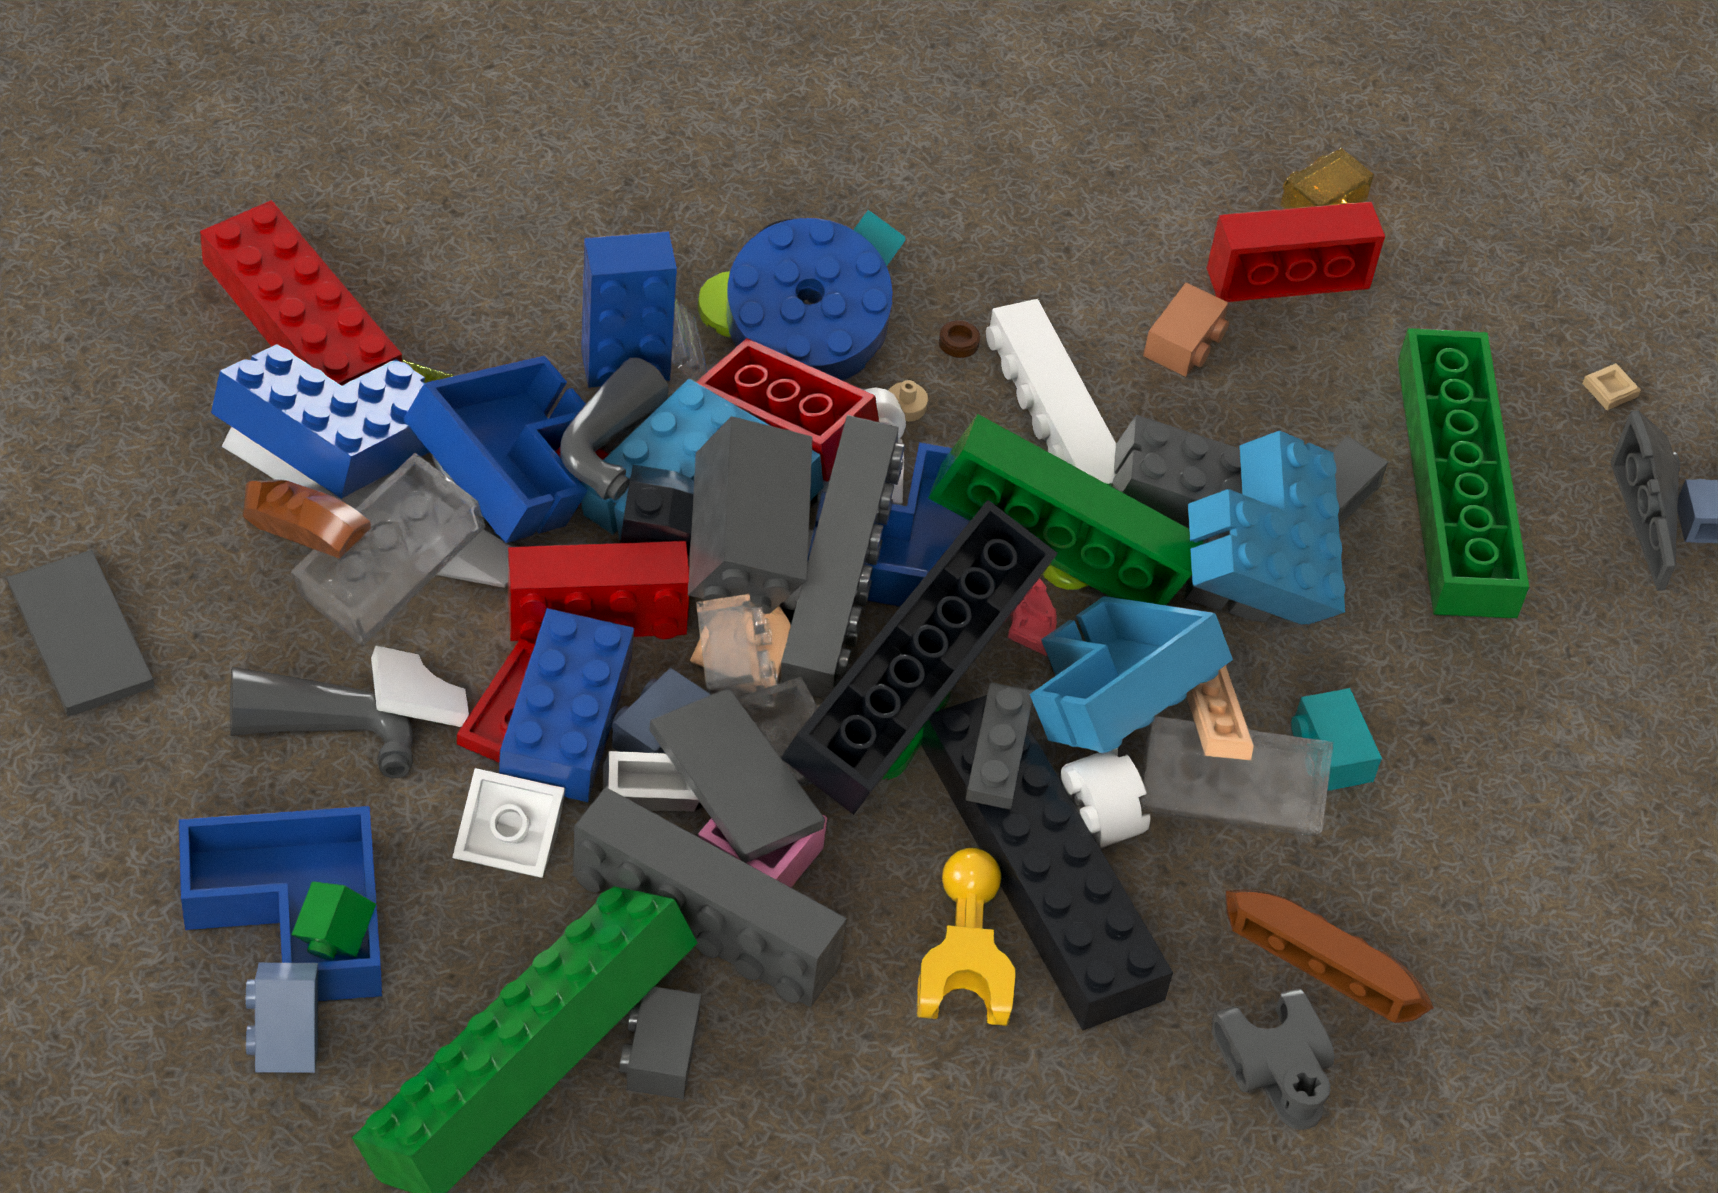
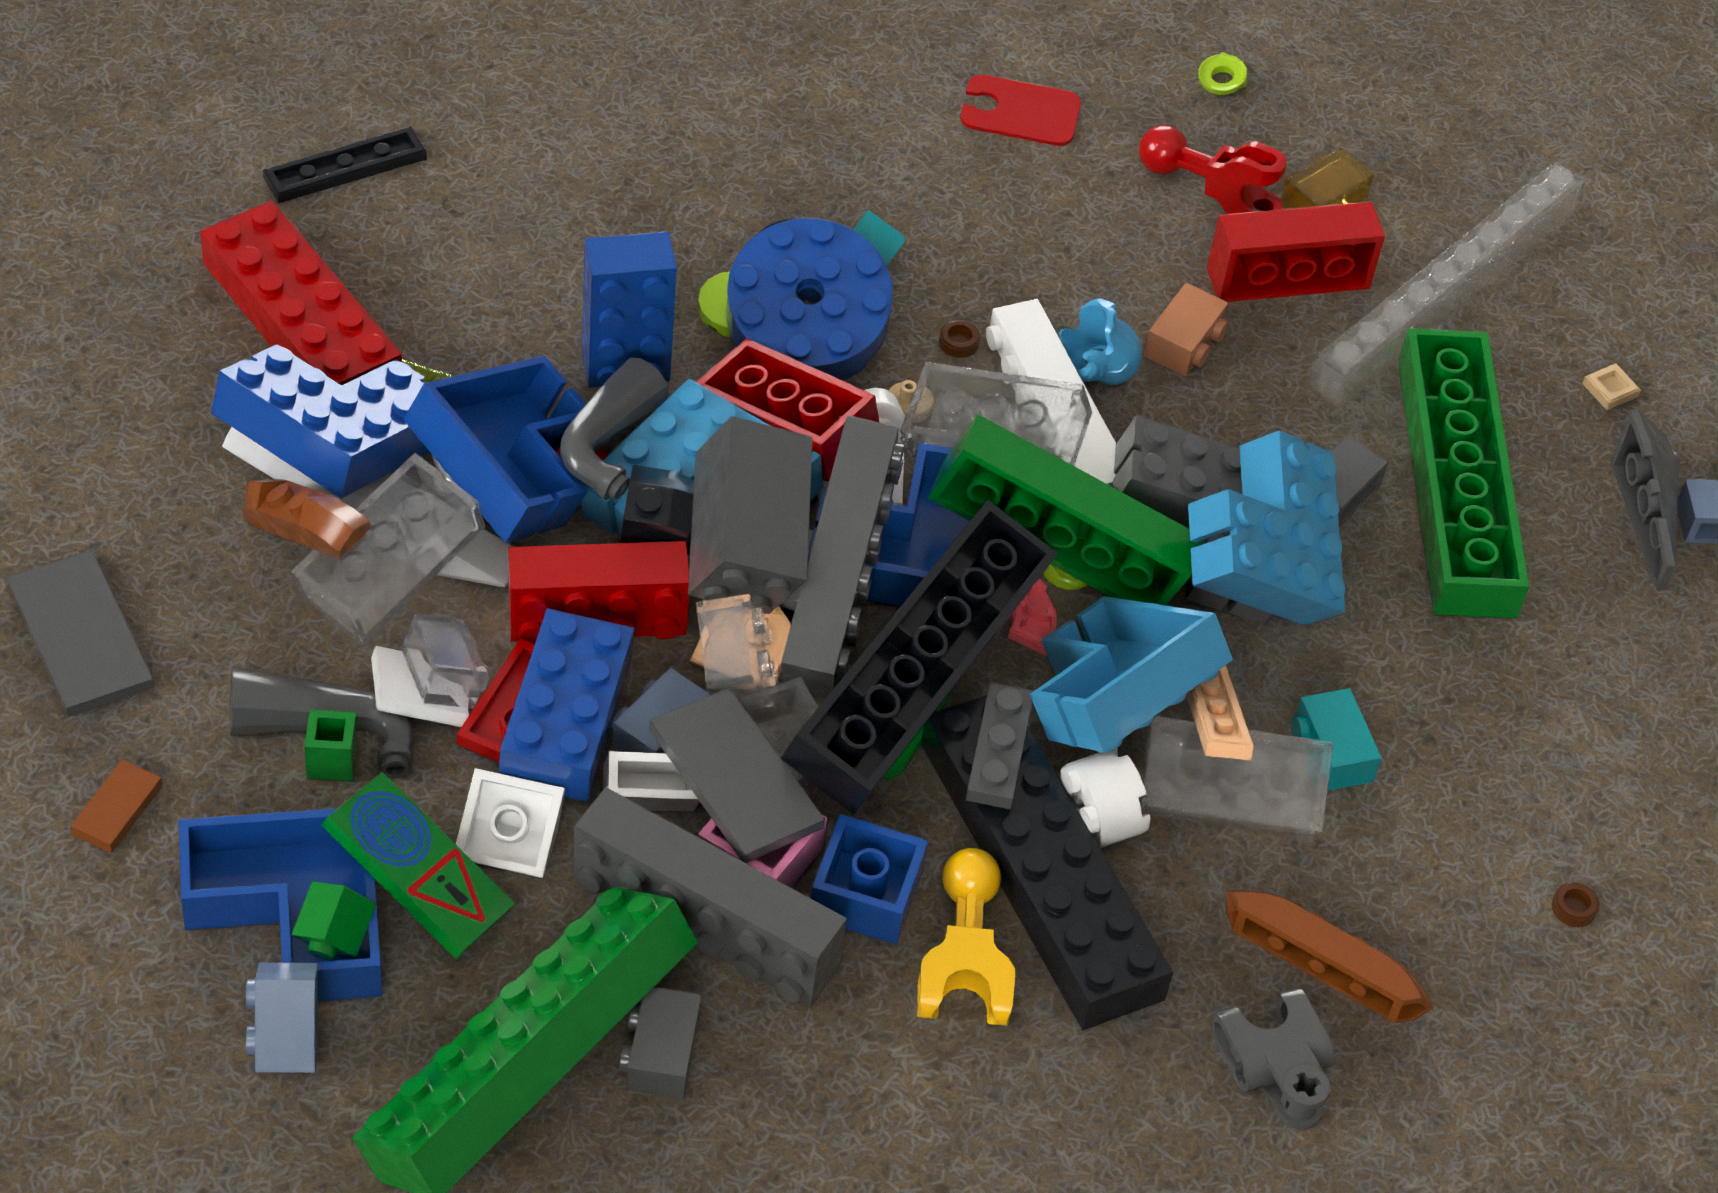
(116, 806): none -> dark orange tile
(331, 745): none -> green brick
(344, 164): none -> black tile
(418, 864): none -> green tile
(444, 661): none -> clear brick
(686, 344): clear tile -> none
(870, 877): none -> blue brick
(1023, 110): none -> red piece
(1036, 409): none -> clear brick
(1102, 345): none -> dark azure hair
(1222, 63): none -> lime piece
(1232, 175): none -> red piece
(1446, 283): none -> clear brick
(1575, 904): none -> reddish brown tile

